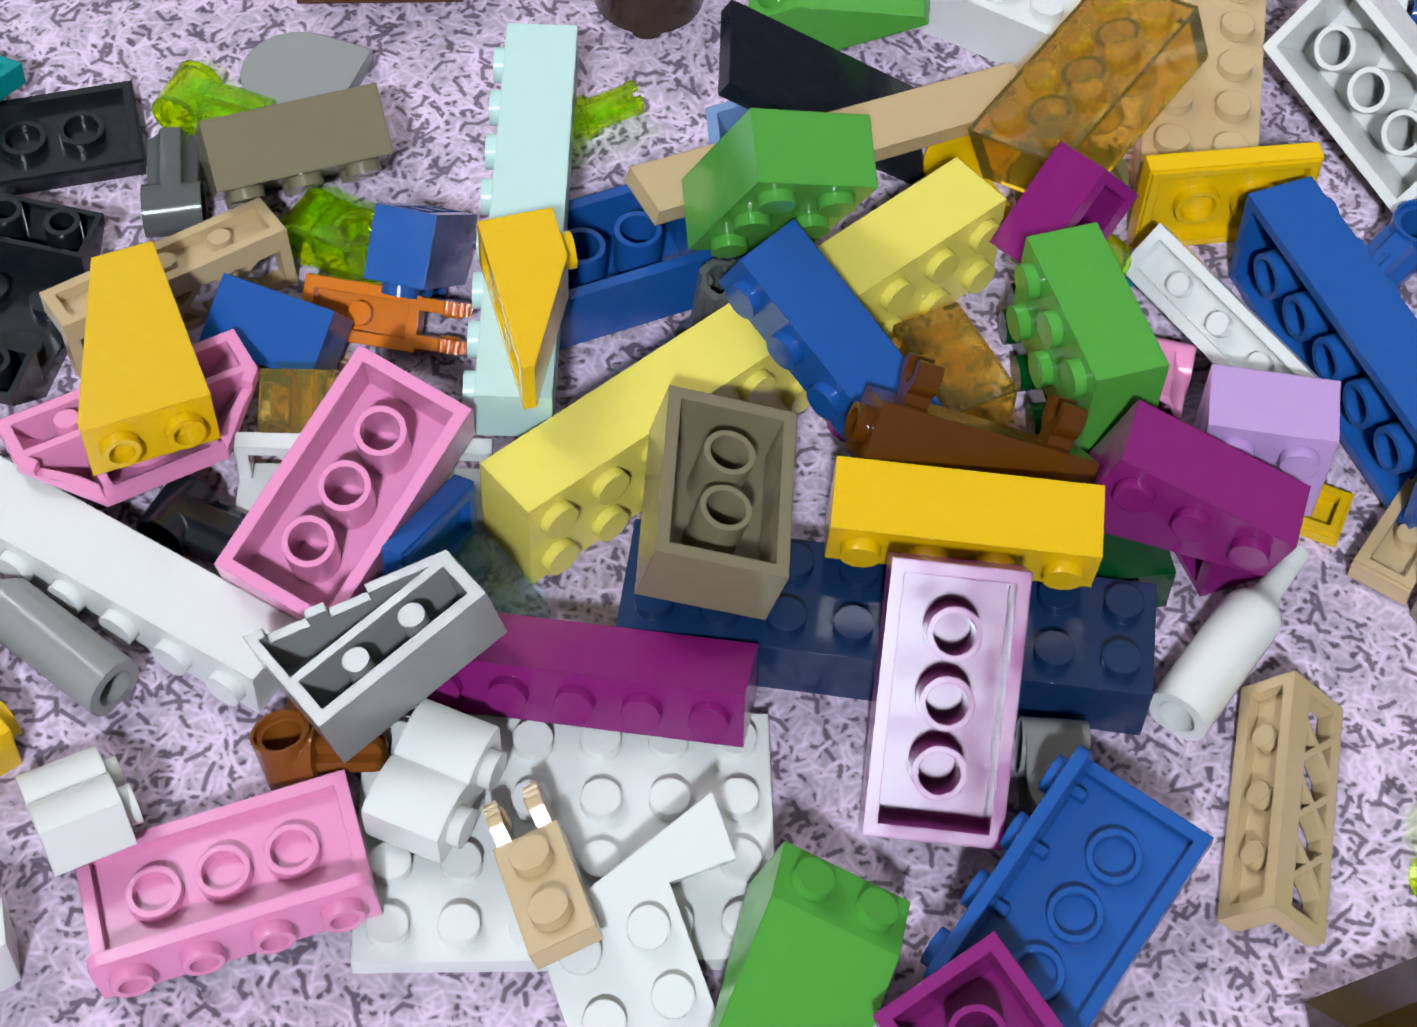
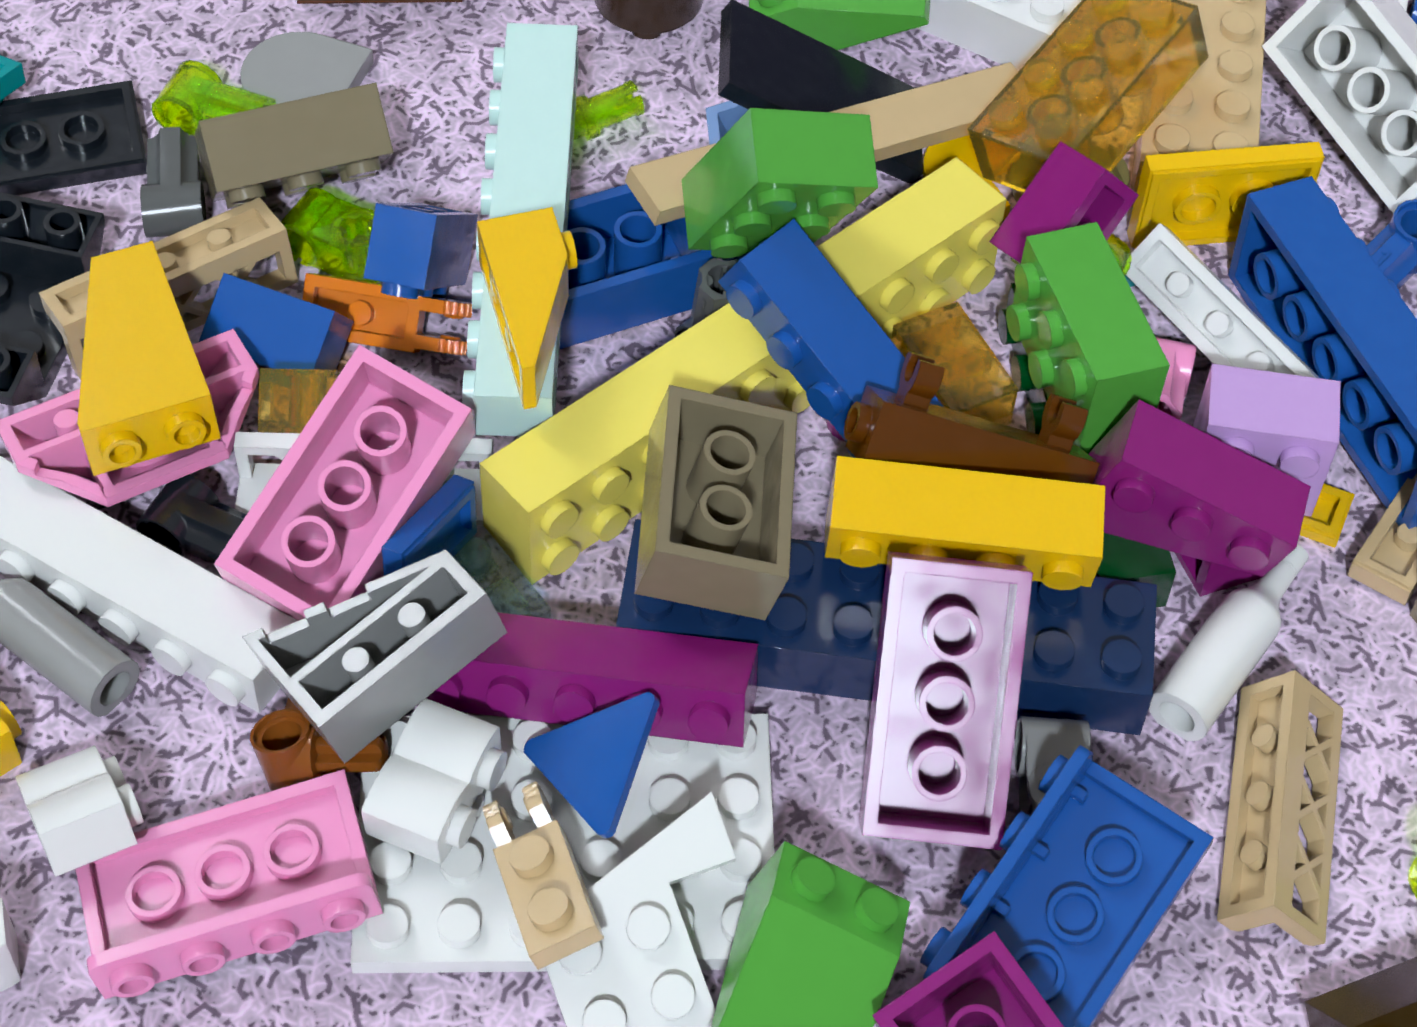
(597, 759): none -> blue piece

